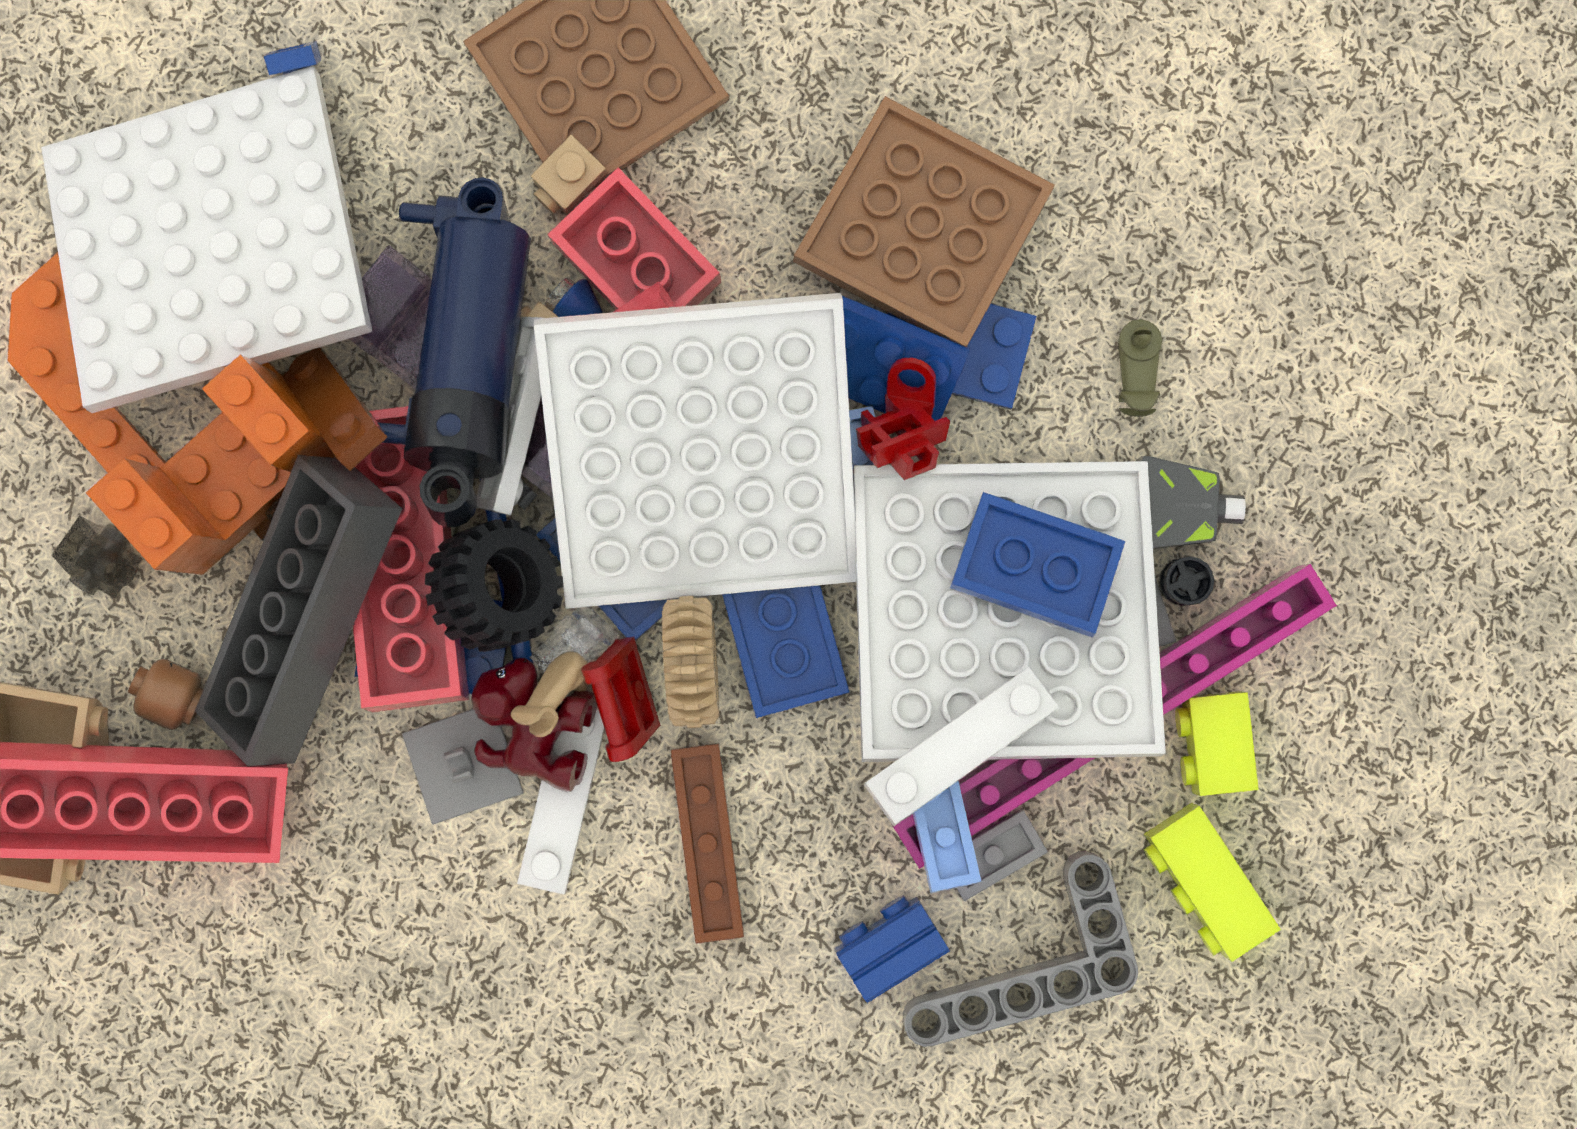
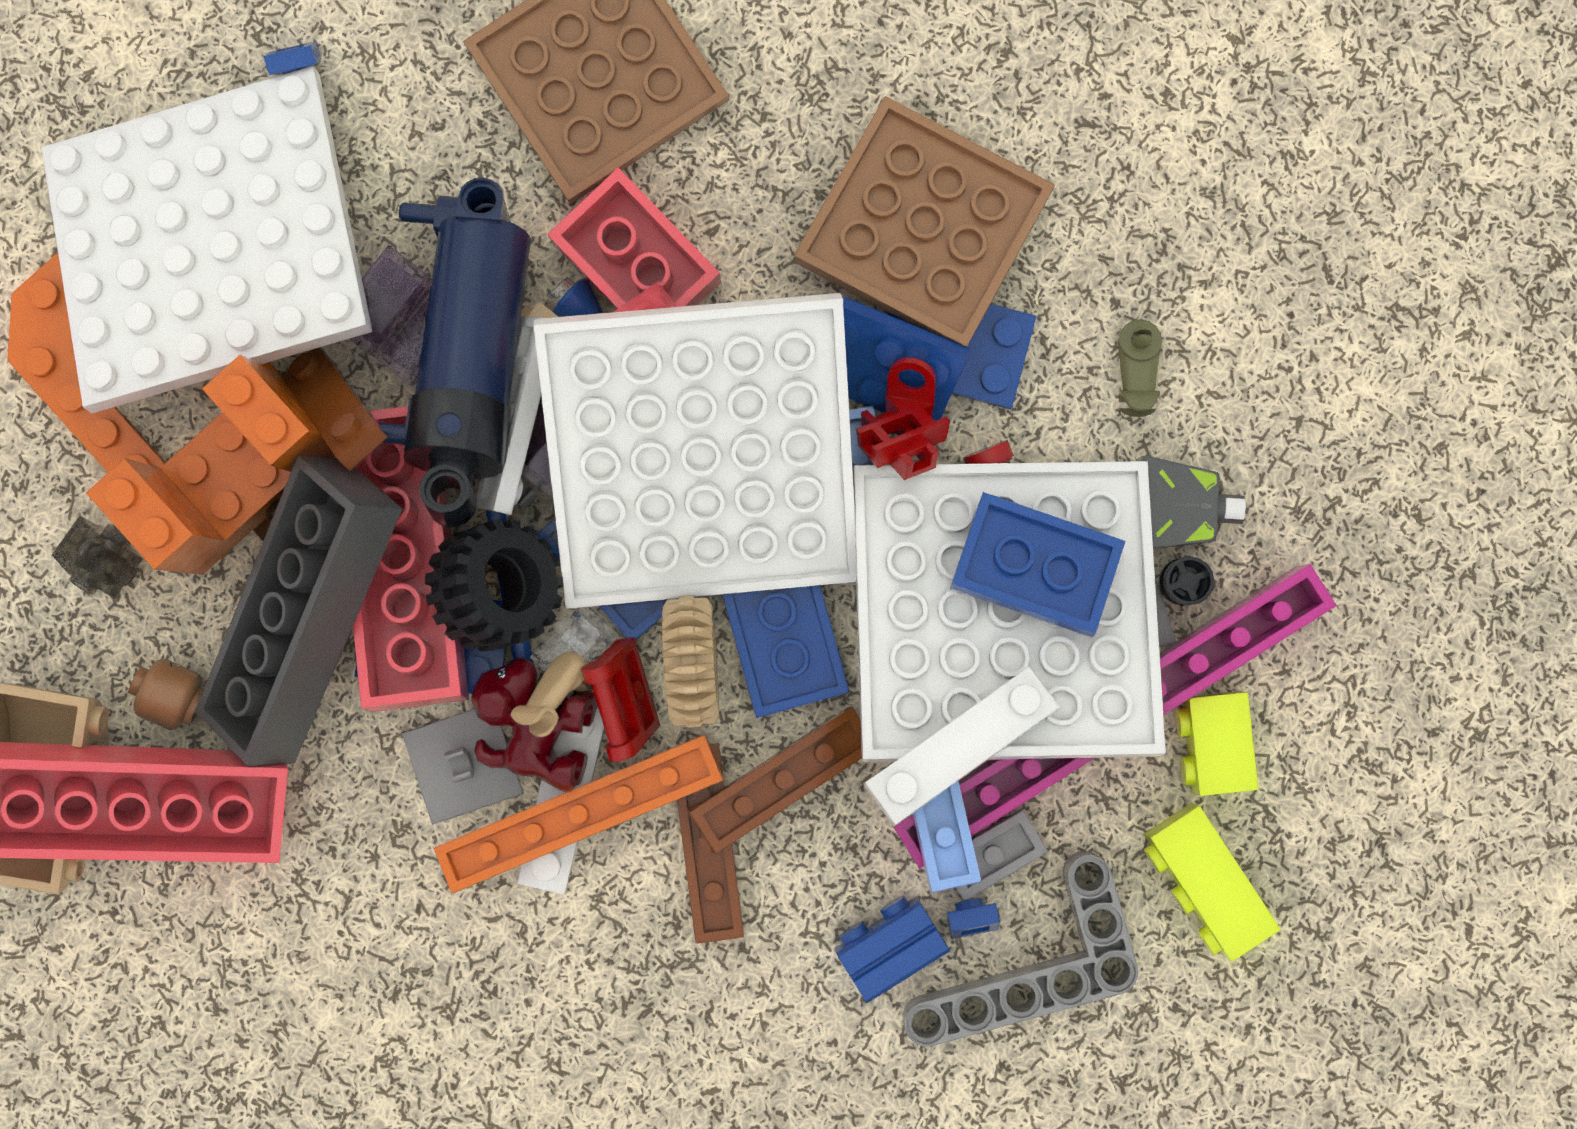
(566, 176): tan bracket -> none
(579, 814): none -> orange plate
(779, 781): none -> dark orange plate
(972, 918): none -> blue plate
(996, 453): none -> red tile

